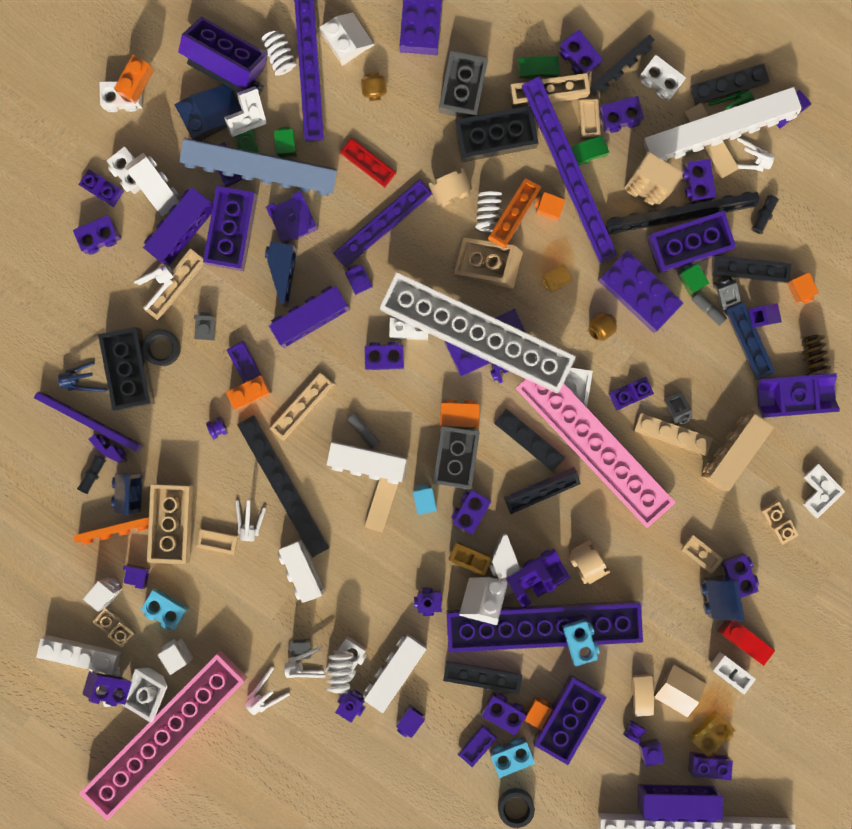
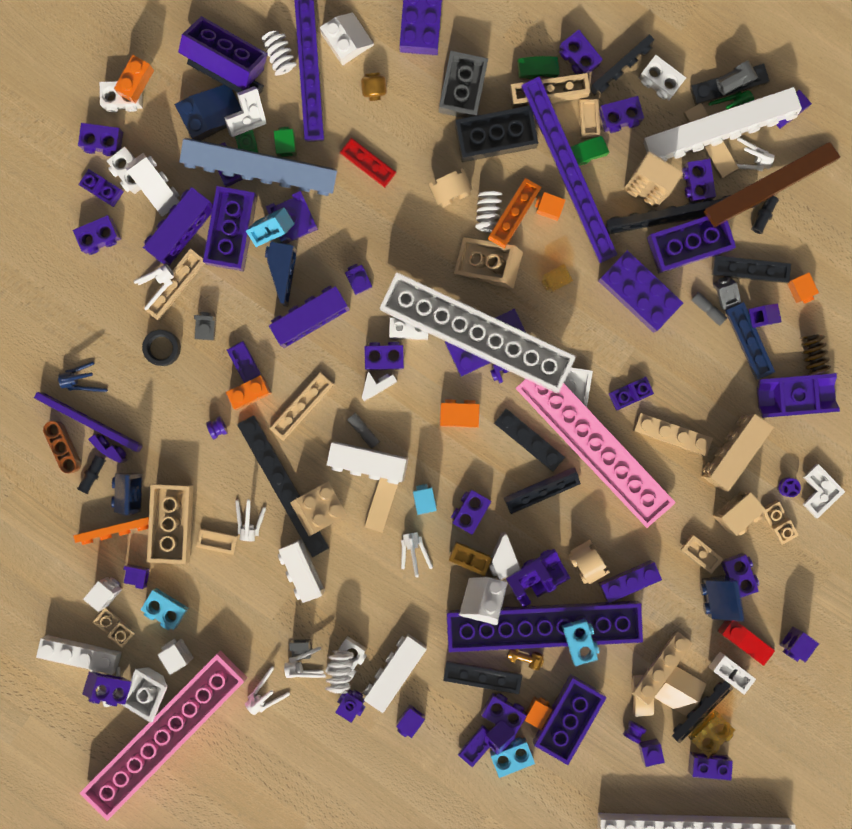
(54, 442): none -> dark orange beam
(101, 134): none -> dark purple brick
(126, 369): black brick -> none
(270, 227): none -> medium azure brick
(318, 508): none -> tan brick
(372, 388): none -> white slope
(382, 223): dark purple tile -> none
(411, 541): none -> white plant
(428, 594): dark purple brick -> none
(456, 457): dark grey brick -> none
(499, 737): none -> dark purple panel
(516, 823): black tyre -> none
(535, 661): none -> pearl gold bar
(602, 326): pearl gold head -> none
(630, 581): none -> dark purple brick
(661, 668): none -> tan plate
(678, 408): dark grey bracket -> none
(680, 802): dark purple brick -> none
(693, 278): green brick -> none
(707, 704): none -> black plate
(740, 513): none -> tan brick
(741, 75): none -> dark grey piece
(772, 184): none -> reddish brown tile
(793, 487): none -> dark purple wheel
(798, 645): none -> dark purple brick

